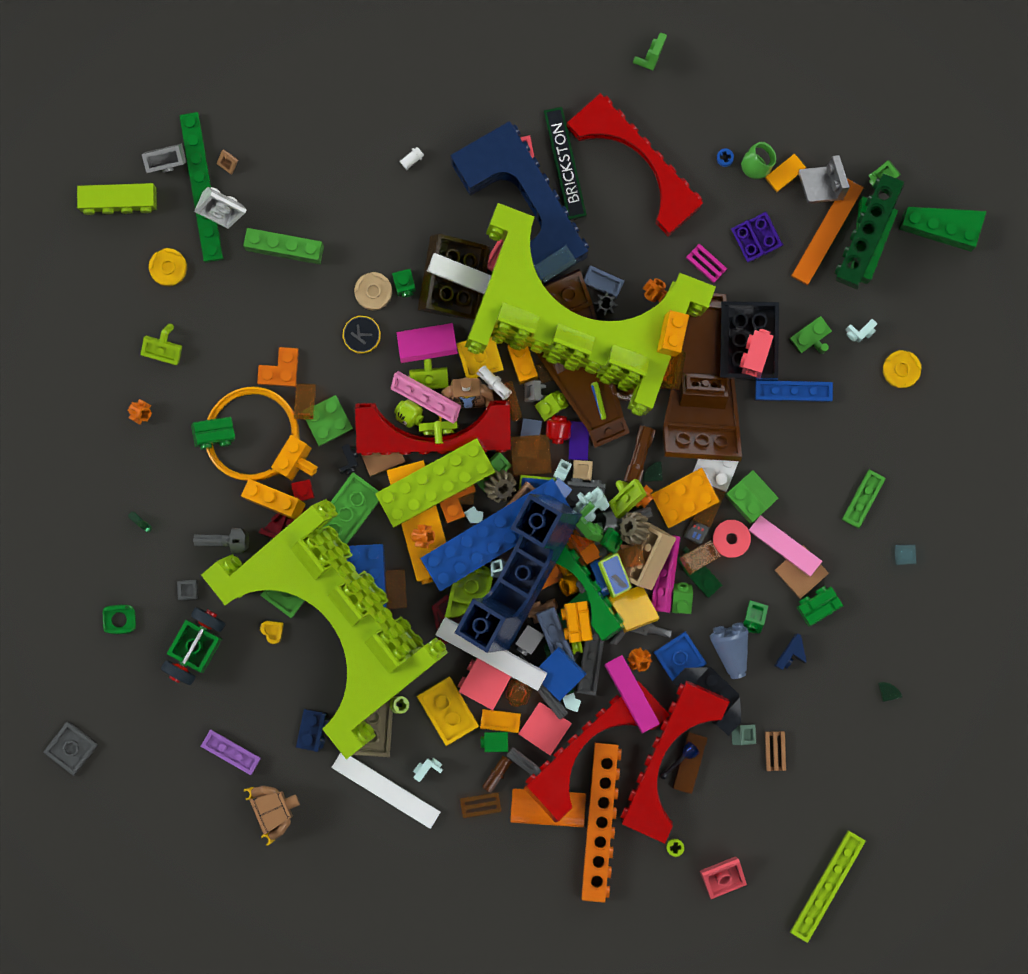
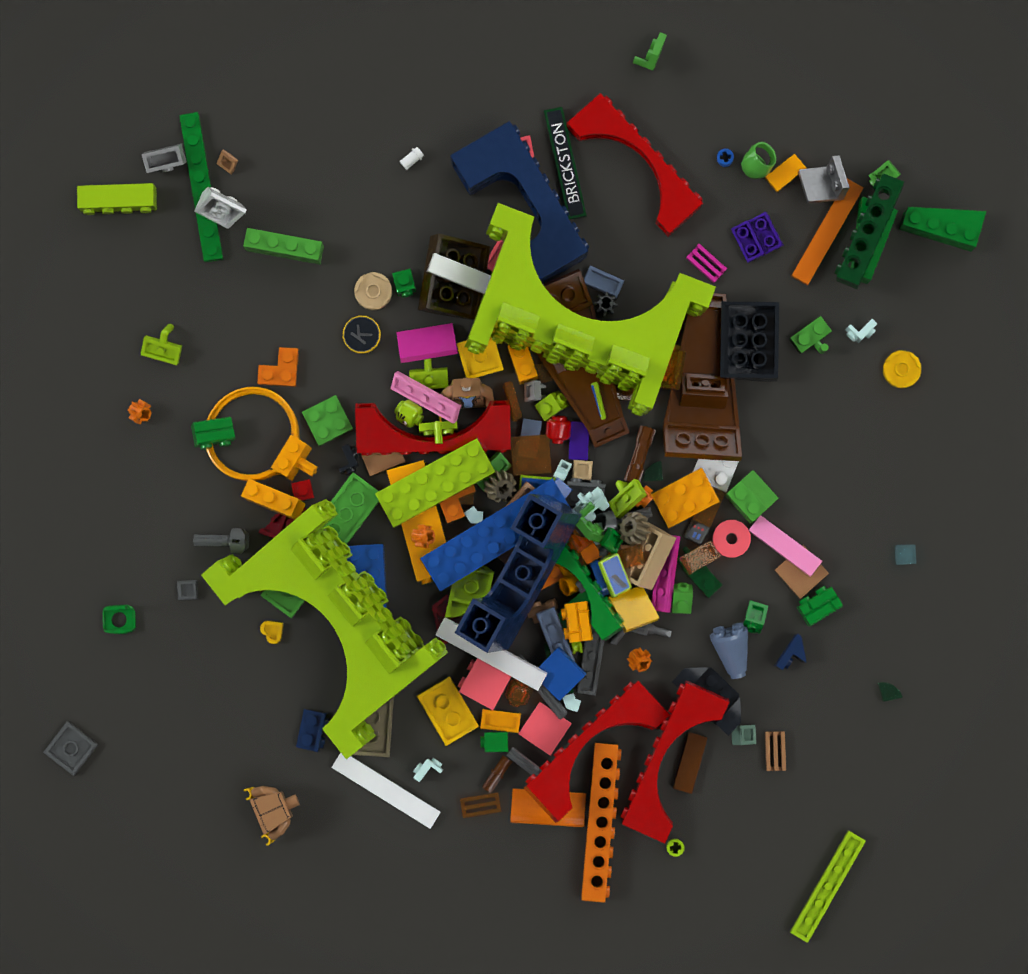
(140, 522): clear green tile -> none
(167, 267): yellow tile -> none
(193, 646): brick -> none
(230, 752): medium lavender plate -> none
(304, 401): clear orange tile -> none
(396, 589): clear orange tile -> none
(405, 704): lime bush -> none
(494, 382): white pin -> none
(497, 564): light aqua piece -> none
(528, 640): light grey brick -> none
(555, 264): clear light blue tile -> none
(632, 694): dark pink tile -> none
(655, 290): orange gear -> none
(672, 333): light orange brick -> none
(679, 654): blue tile -> none
(689, 751): hinge -> none
(723, 877): coral slope -> none
(755, 359): coral brick -> none
(794, 391): blue plate -> none
(863, 499): bright green tile -> none

